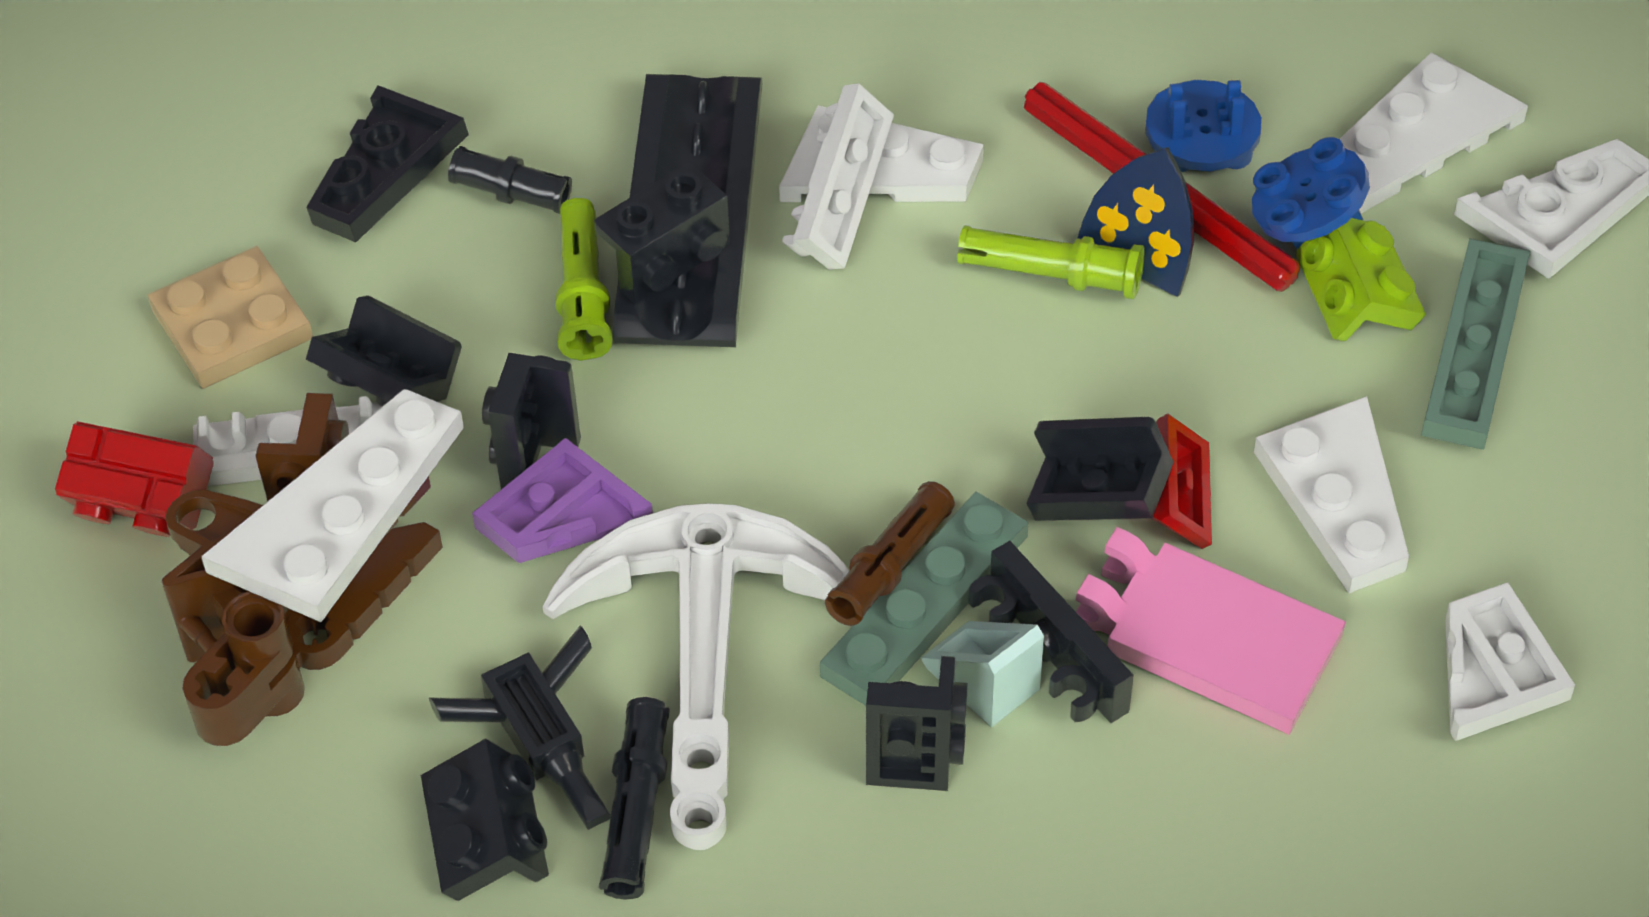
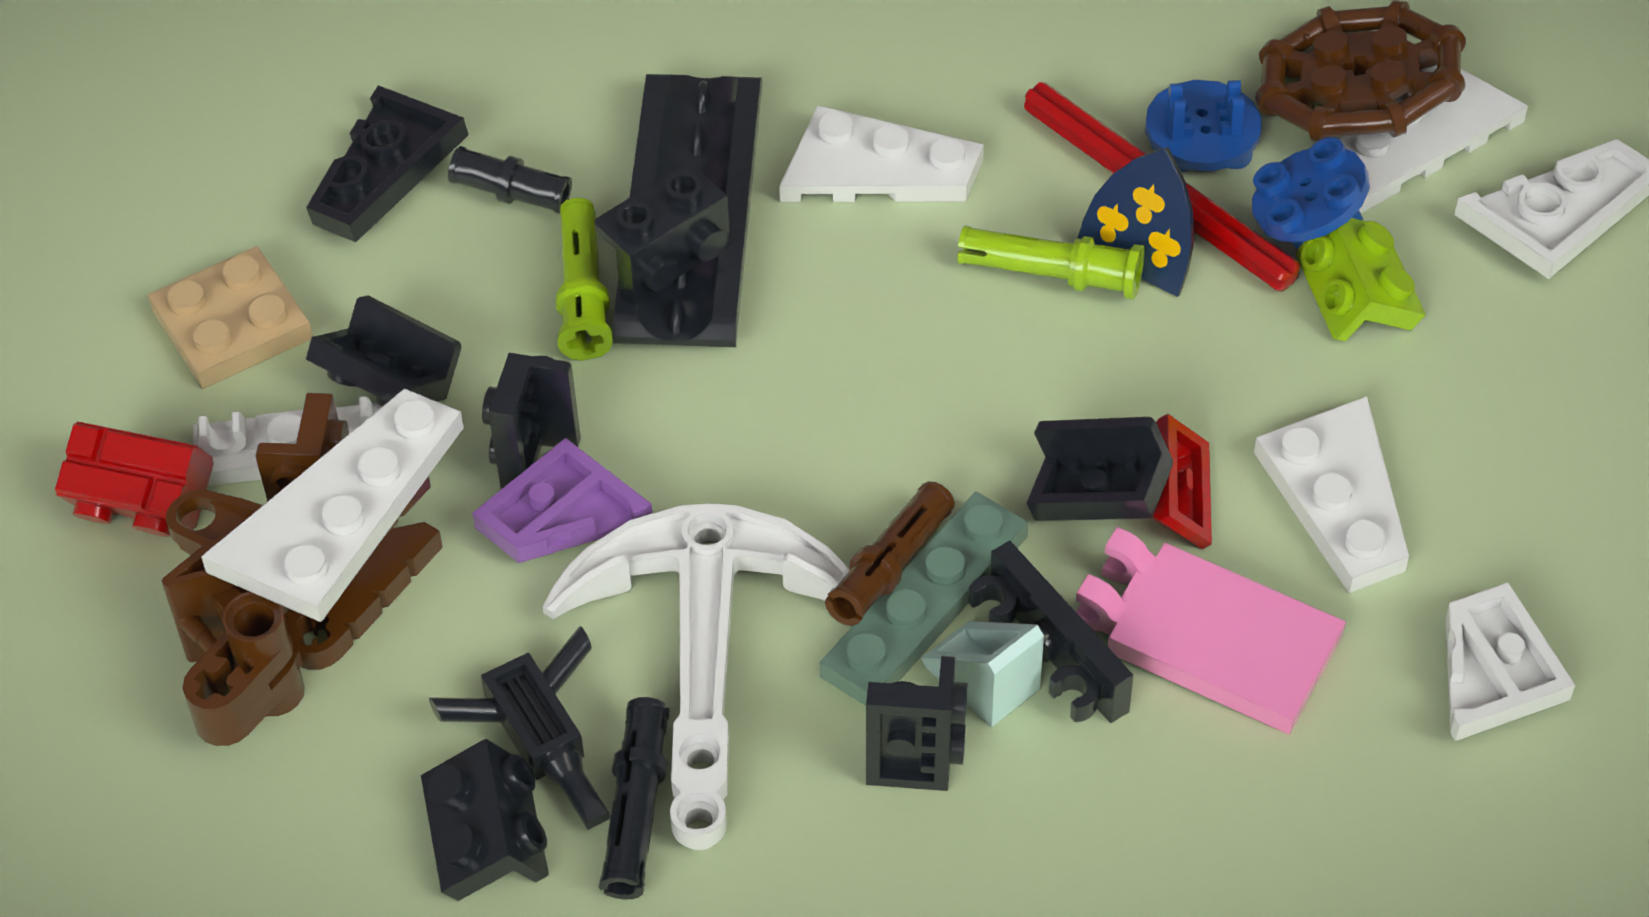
(841, 178): white plate -> none
(1386, 58): none -> reddish brown plate
(1475, 344): sand green plate -> none

